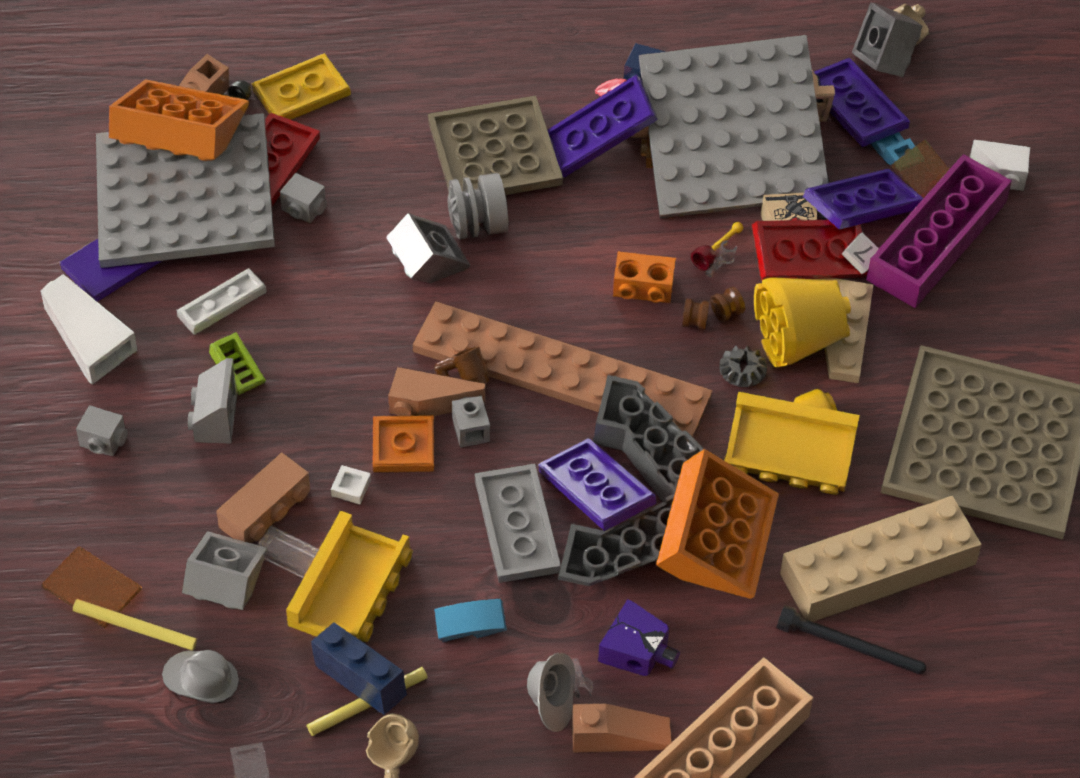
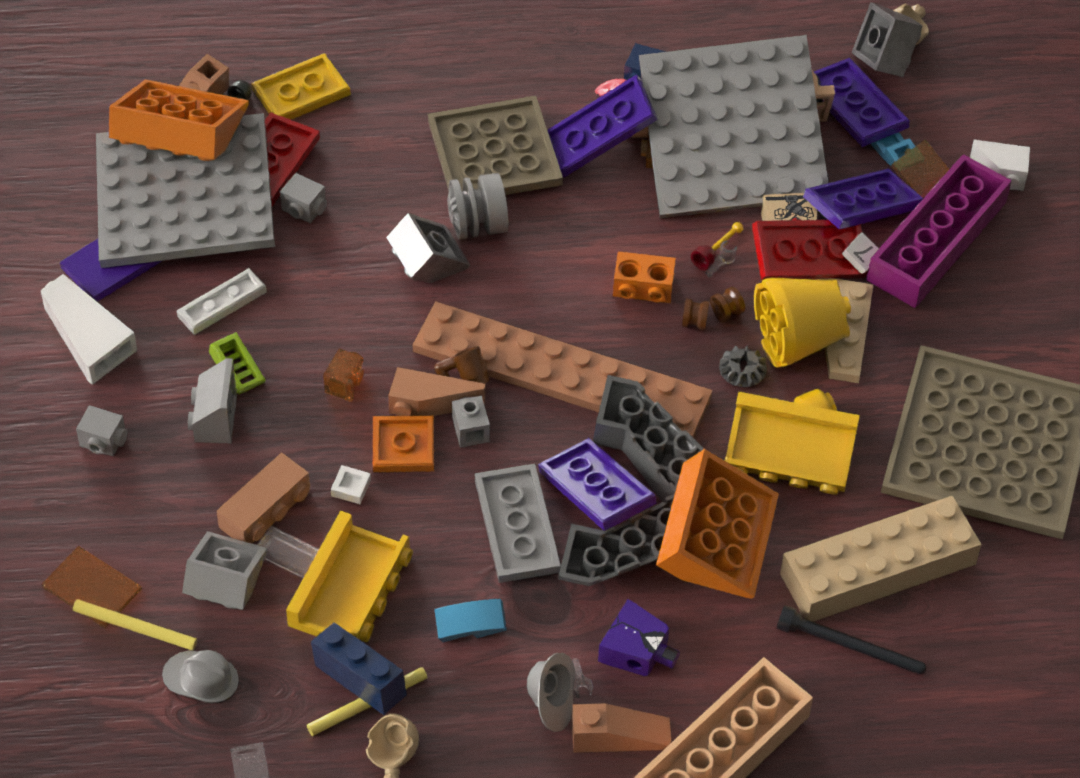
(343, 374): none -> clear orange brick

